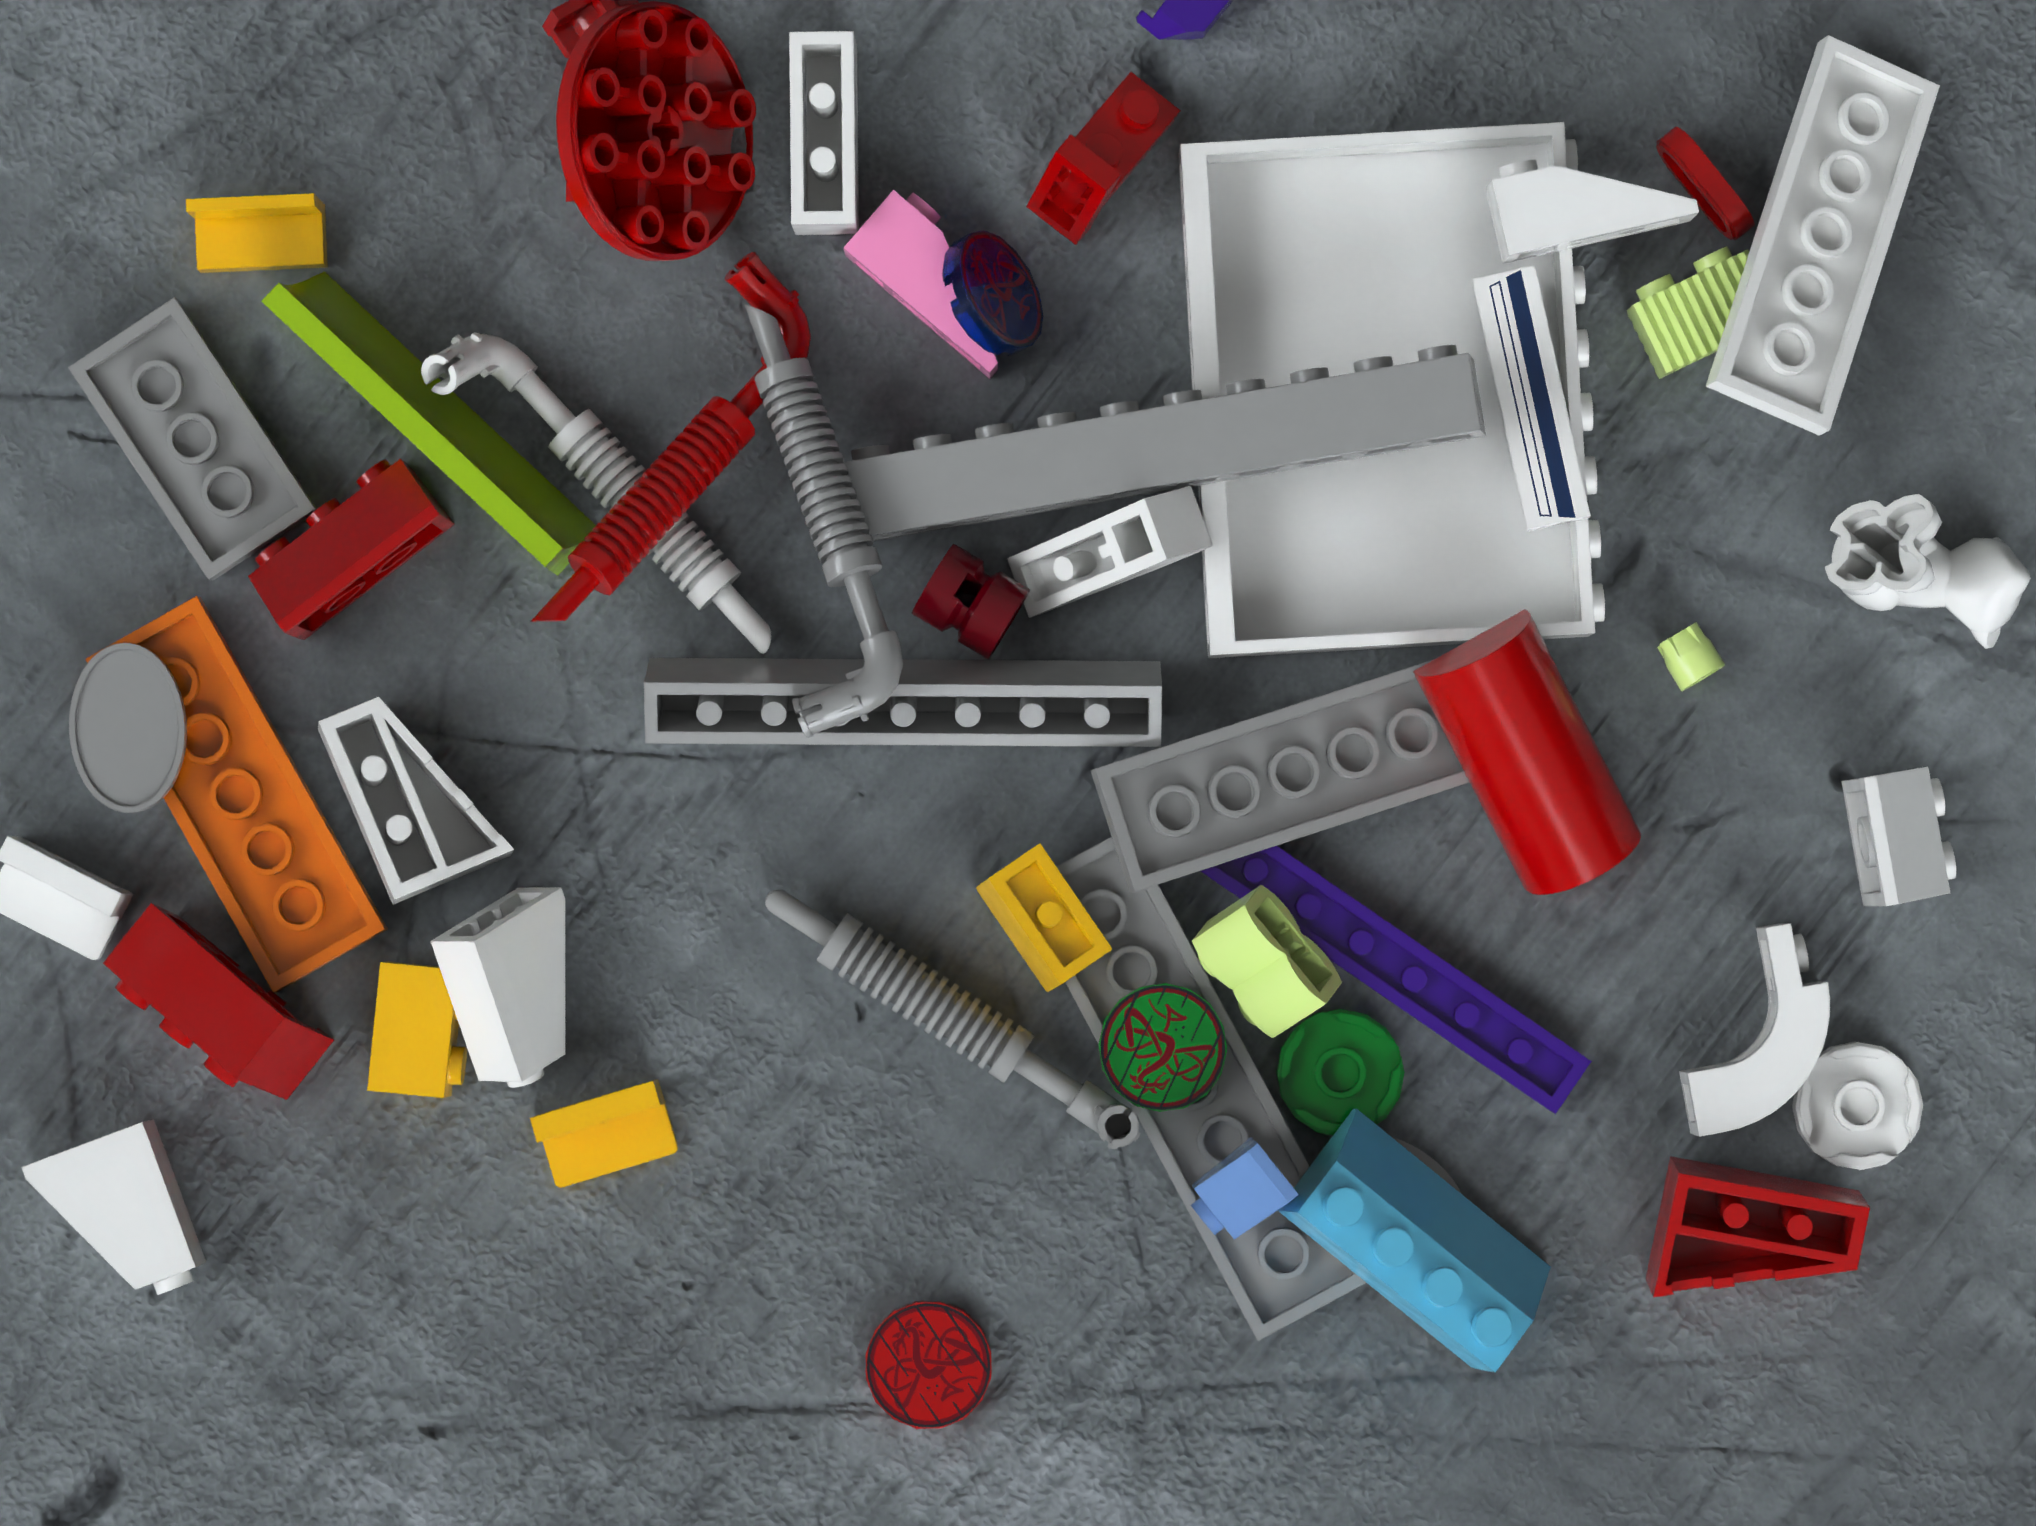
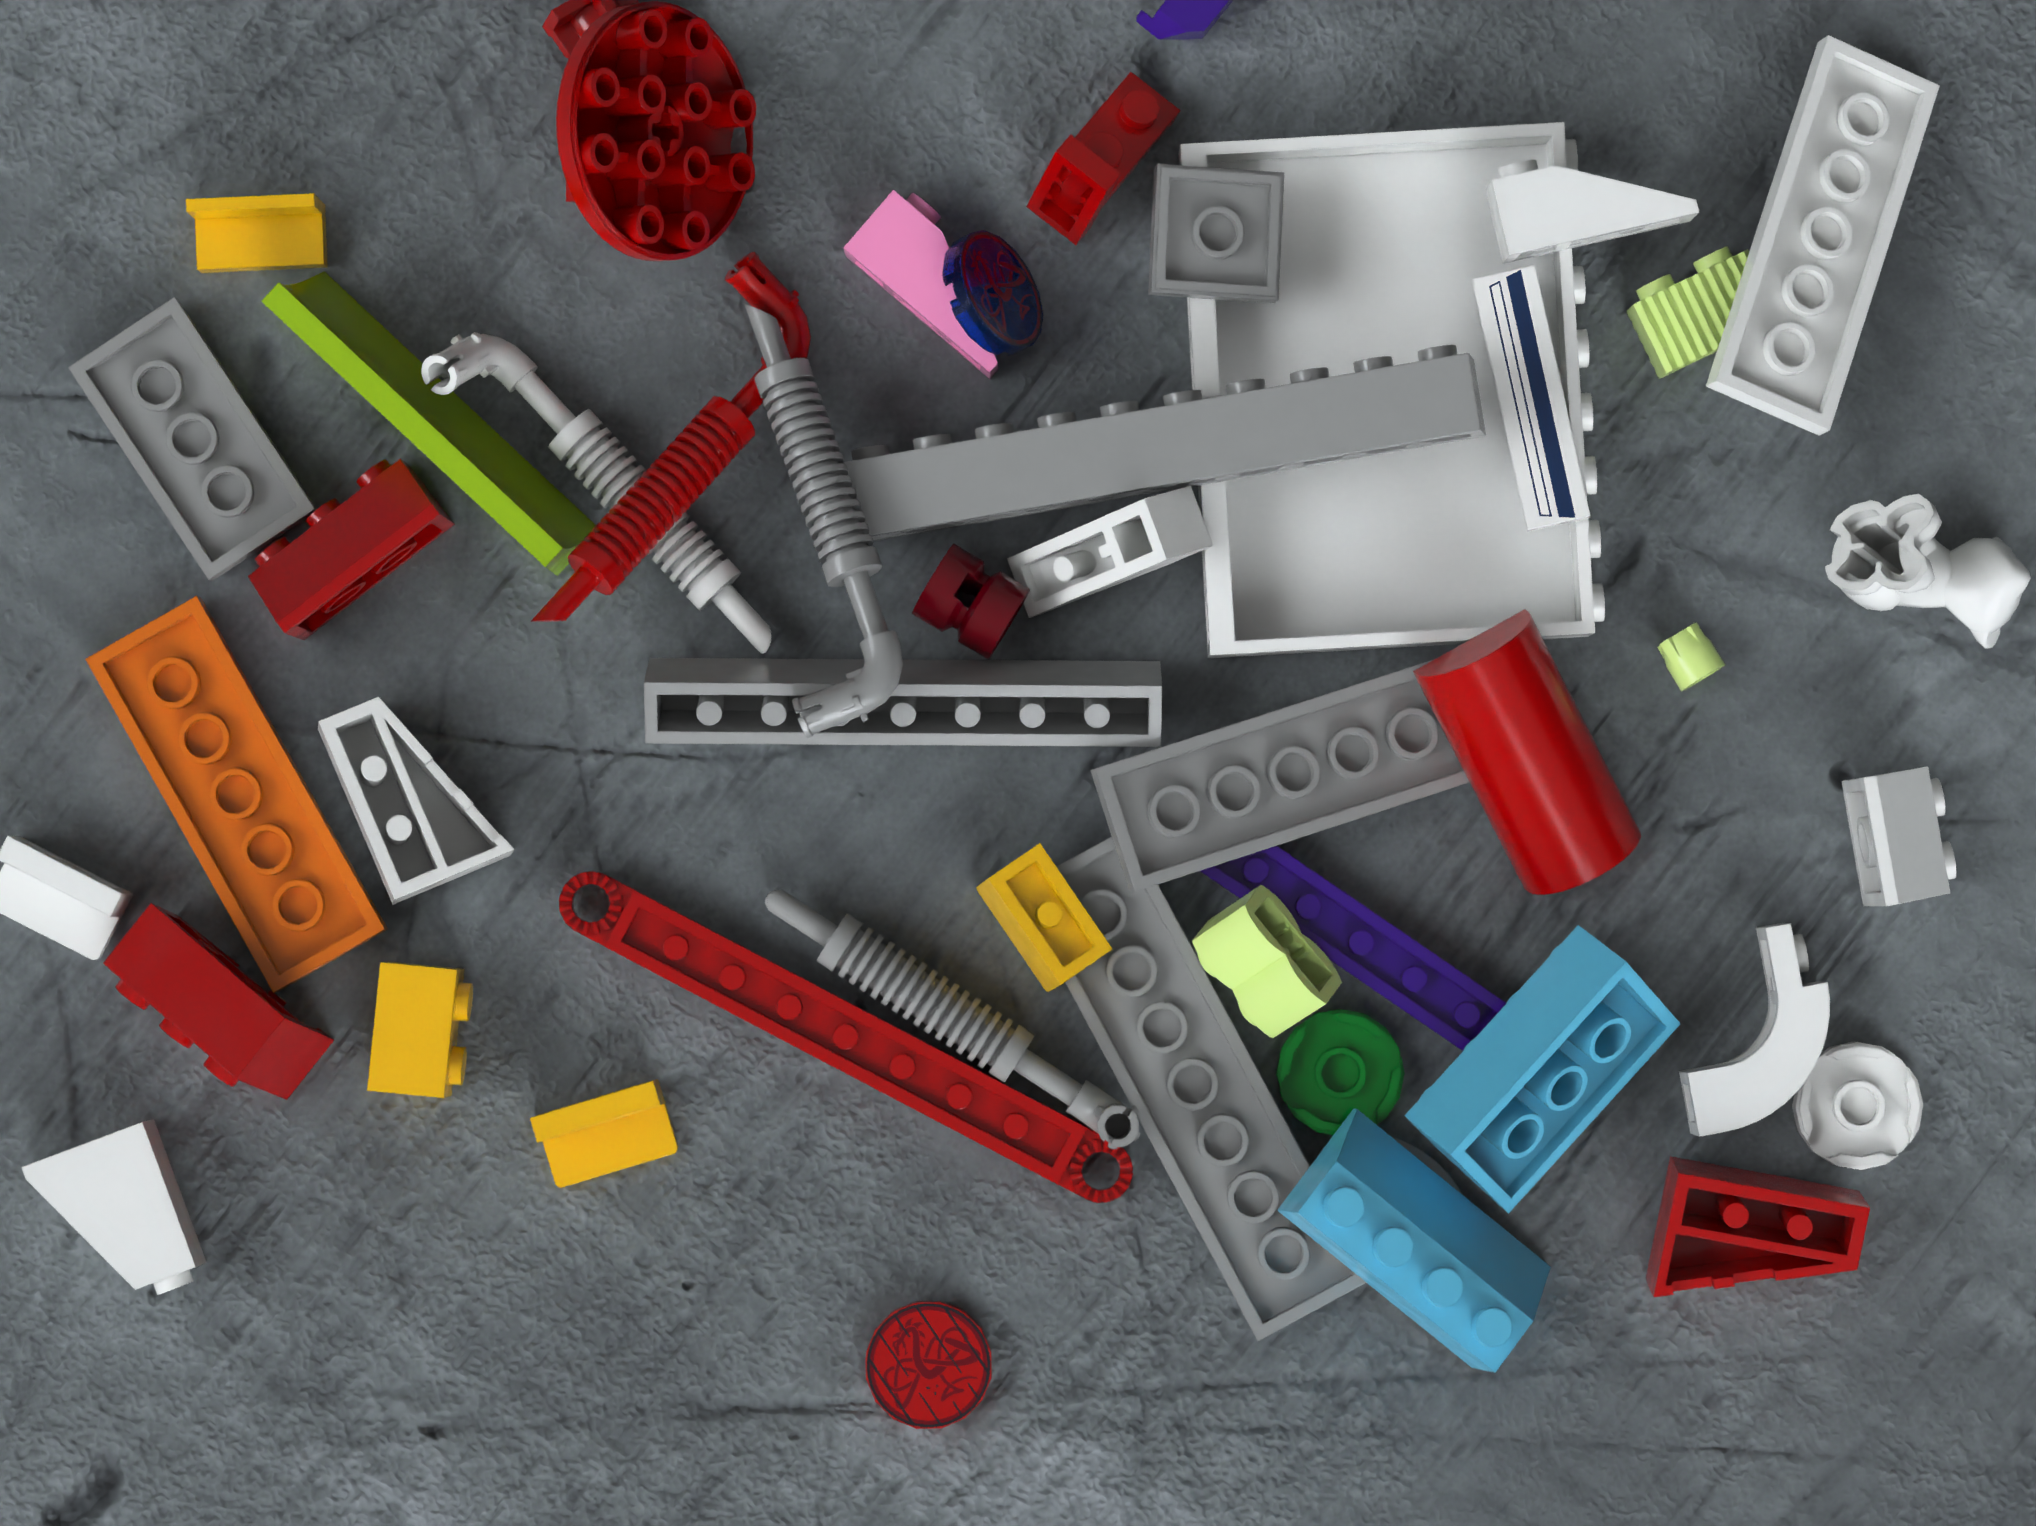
(127, 728): light grey piece -> none
(509, 983): white slope -> none
(824, 133): white brick -> none
(844, 1036): none -> red plate
(1162, 1047): tile -> none
(1216, 233): none -> light grey tile
(1241, 1191): medium blue slope -> none
(1543, 1068): none -> medium azure slope
(1704, 183): red tile -> none

